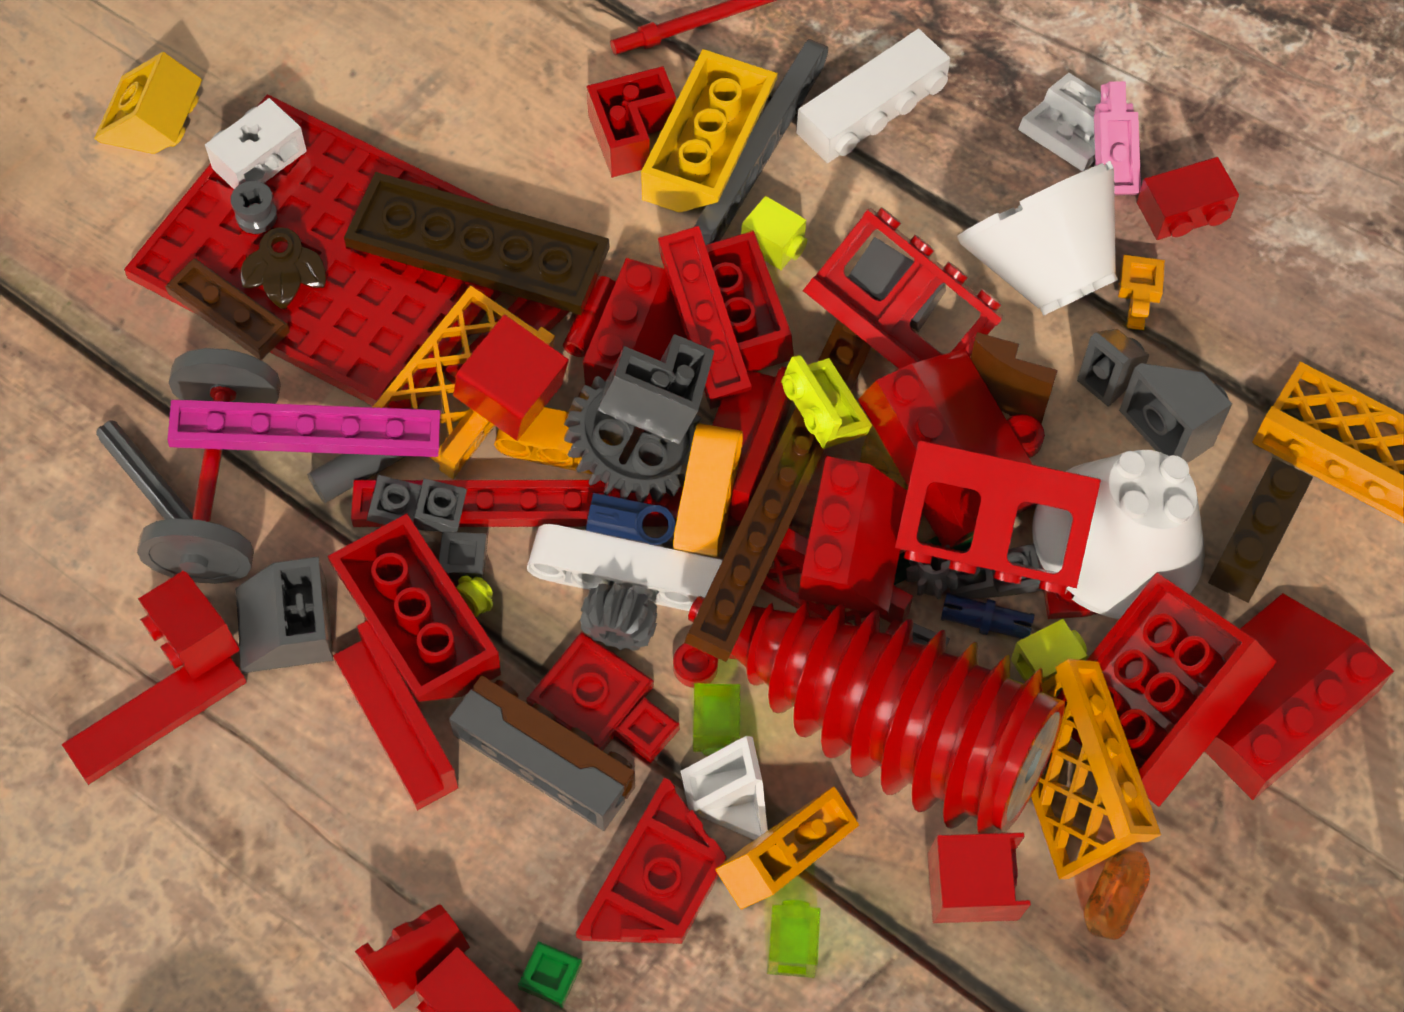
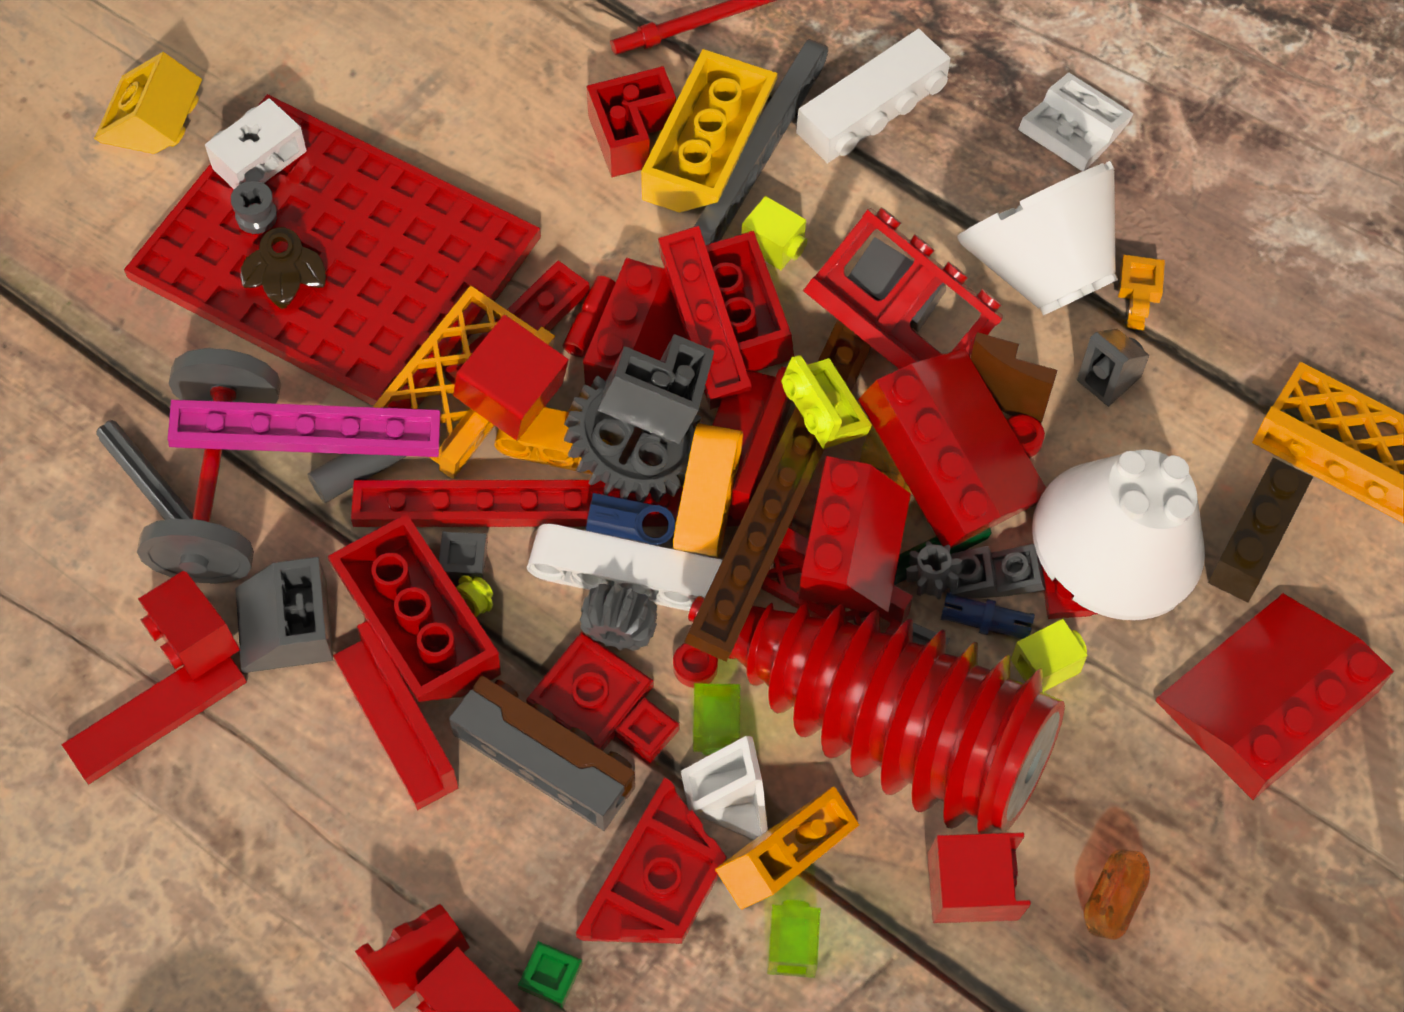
(227, 309): reddish brown tile -> none
(429, 505): dark grey slope -> none
(477, 243): dark brown plate -> none
(1002, 489): red window -> none
(1109, 759): light orange fence -> none
(1118, 137): bright pink hinge -> none
(1175, 409): dark grey slope -> none
(1175, 680): red slope -> none
(1187, 198): red brick -> none

